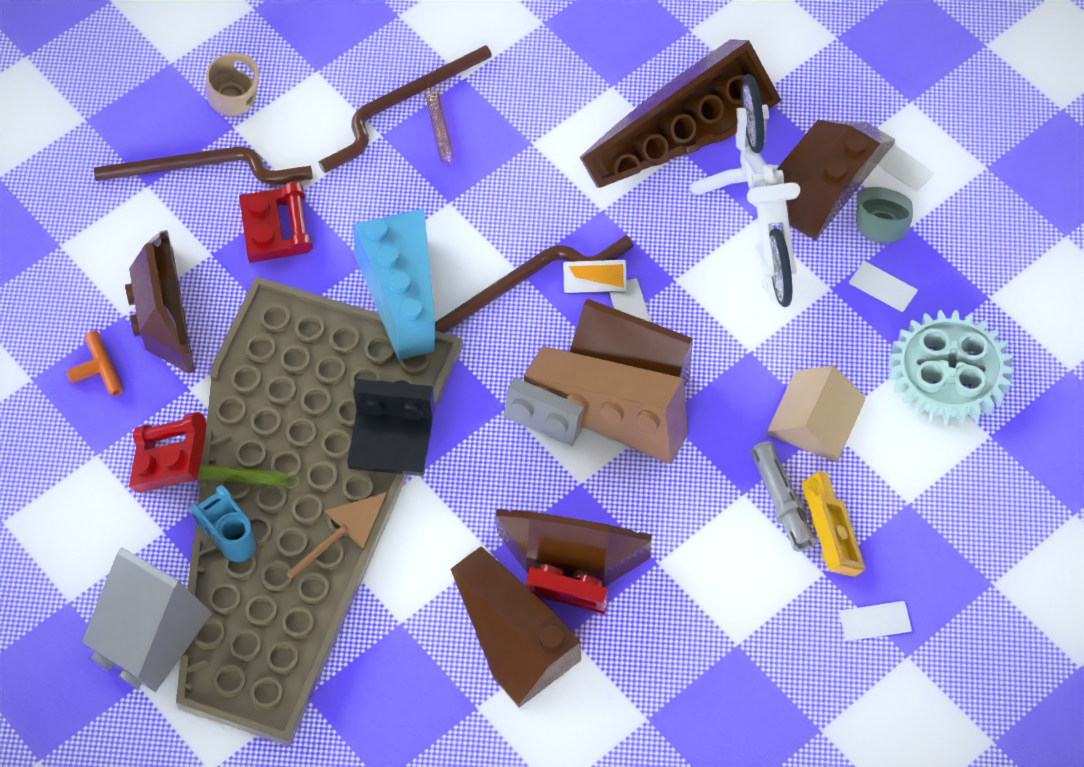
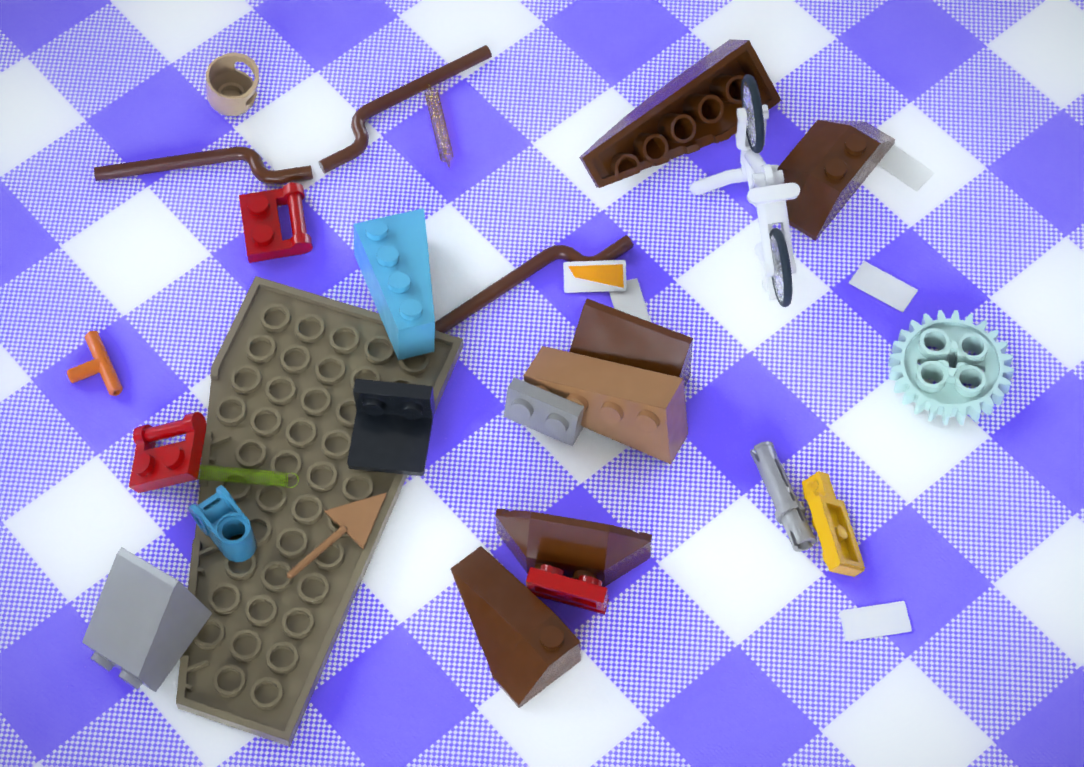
(159, 303): wedge -> none
(817, 411): tan slope -> none
(883, 214): sand green cap -> none

